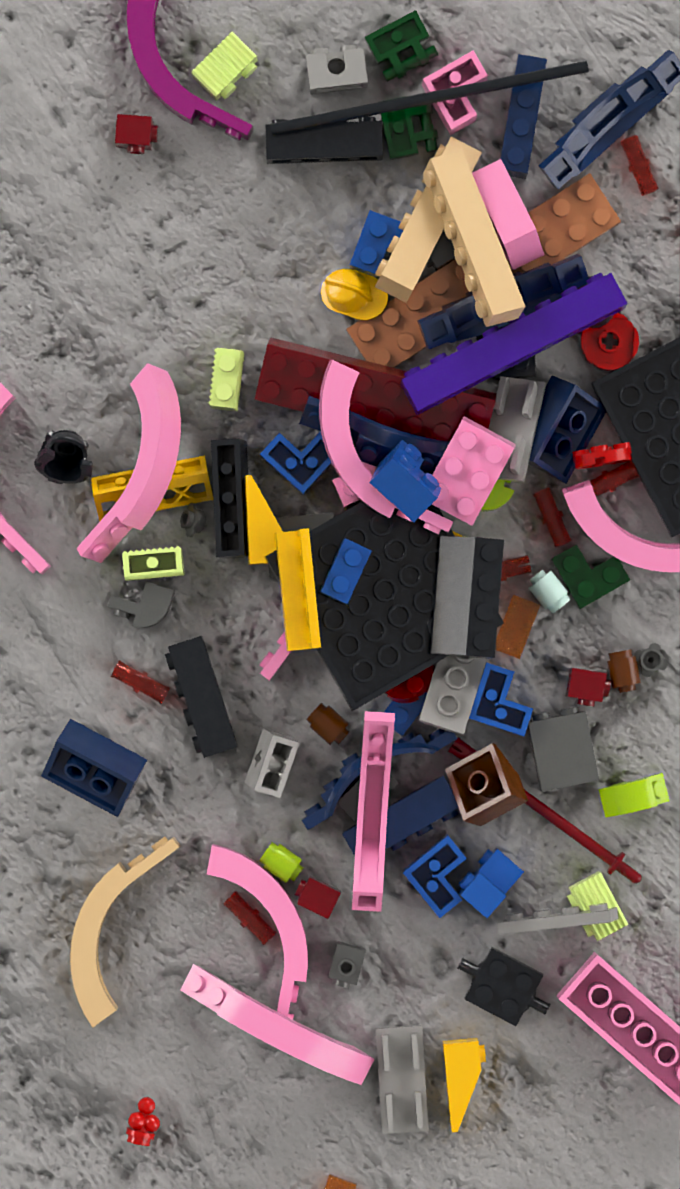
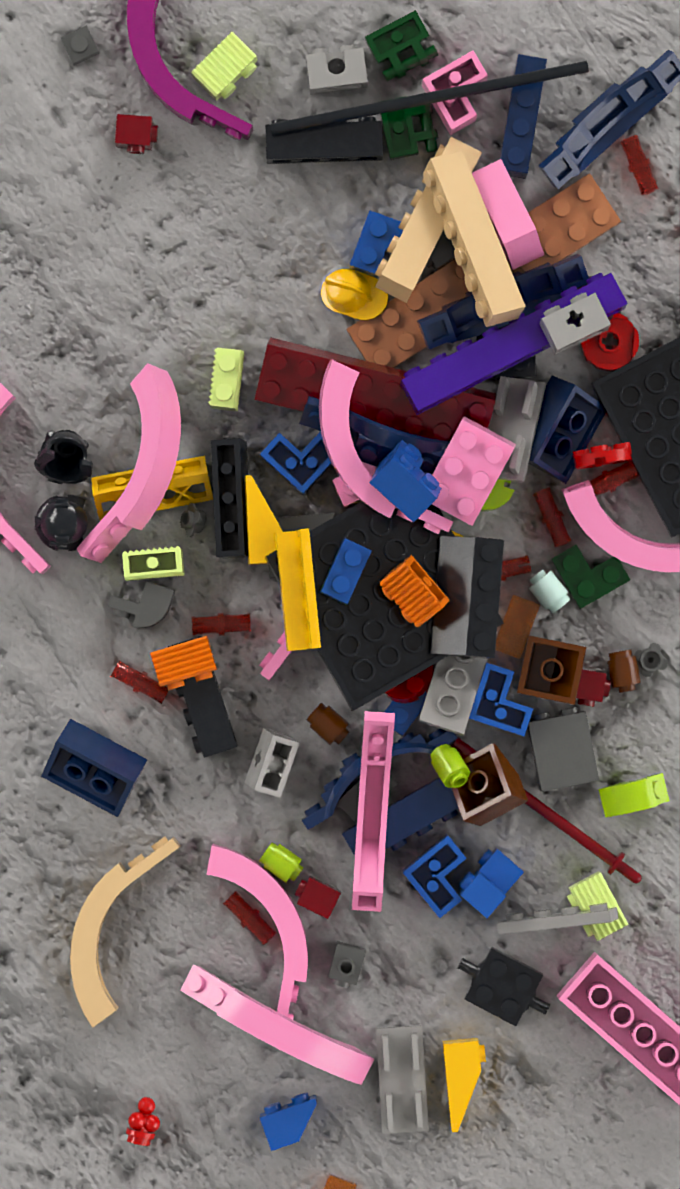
(62, 522): none -> black helmet
(80, 45): none -> dark grey plate
(184, 662): none -> orange brick
(221, 624): none -> clear red pin
(287, 1123): none -> blue slope
(413, 591): none -> orange brick
(450, 766): none -> lime brick
(551, 669): none -> reddish brown slope
(564, 336): none -> light grey brick

